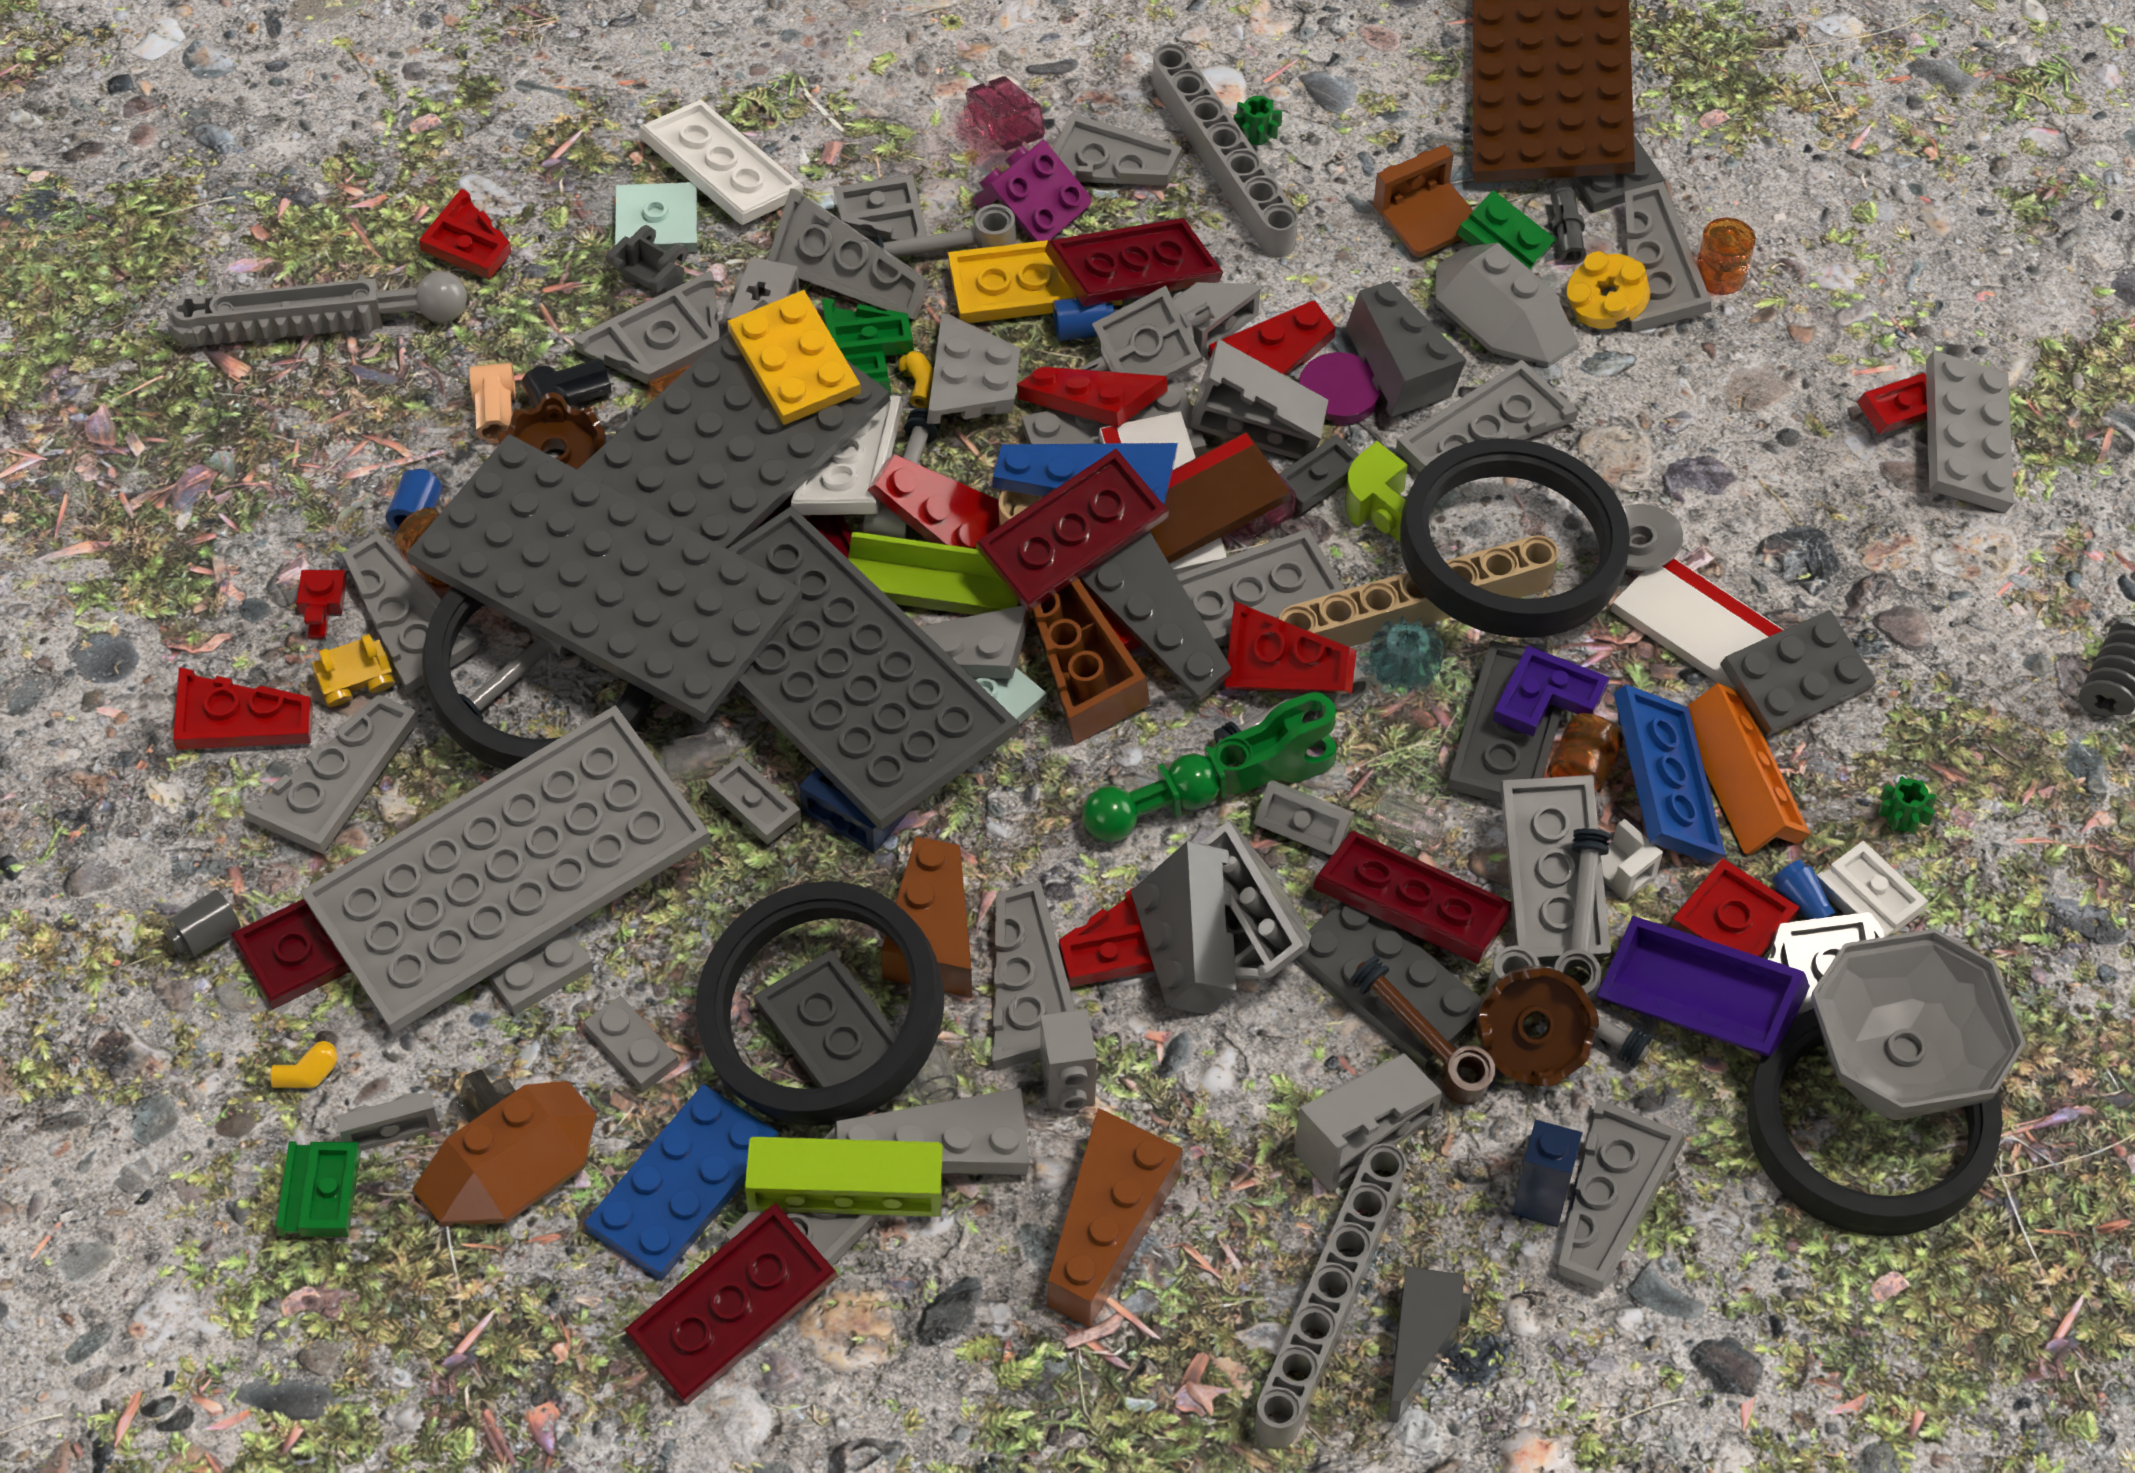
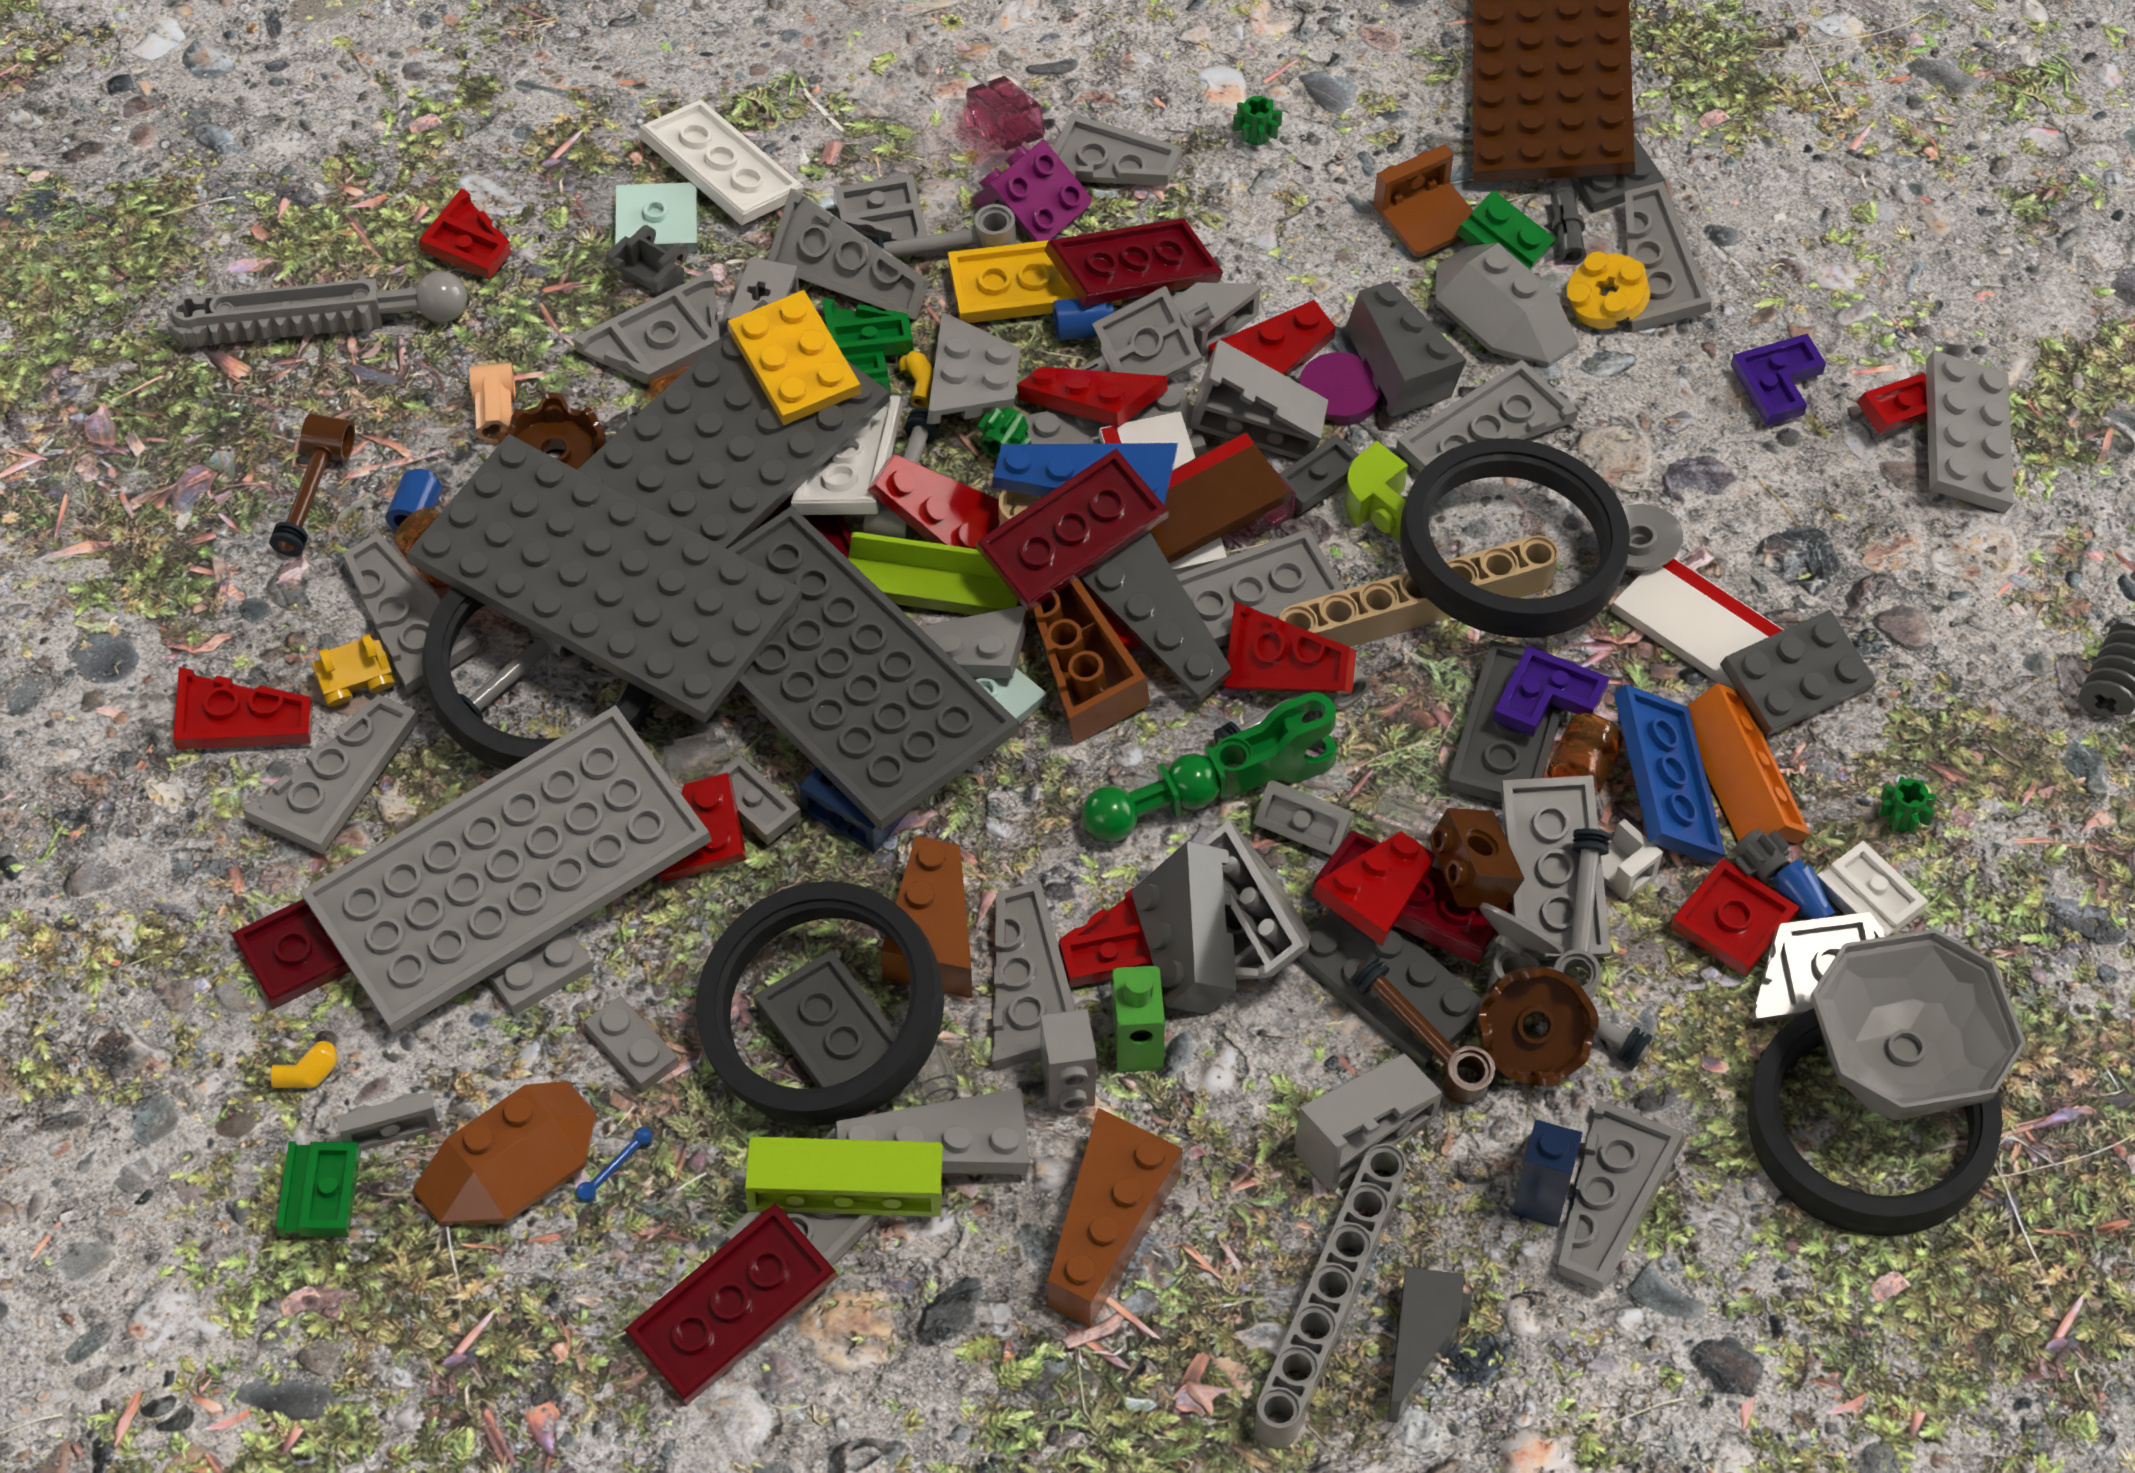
(202, 924): dark grey brick -> none
(318, 596): red plate -> none
(323, 440): none -> reddish brown piece
(480, 1094): clear smoke tile -> none
(573, 383): black piece -> none
(587, 1190): none -> blue hinge
(678, 1183): blue plate -> none
(716, 807): none -> red wing
(1000, 428): none -> green gear
(1134, 1007): none -> bright green torso
(1224, 150): light grey beam -> none
(1377, 885): none -> red wing
(1406, 653): clear light blue gear -> none
(1475, 858): none -> reddish brown brick
(1517, 934): none -> light grey dish
(1704, 986): dark purple slope -> none
(1725, 255): clear orange wheel -> none
(1762, 855): none -> dark grey gear
(1770, 376): none -> dark purple plate

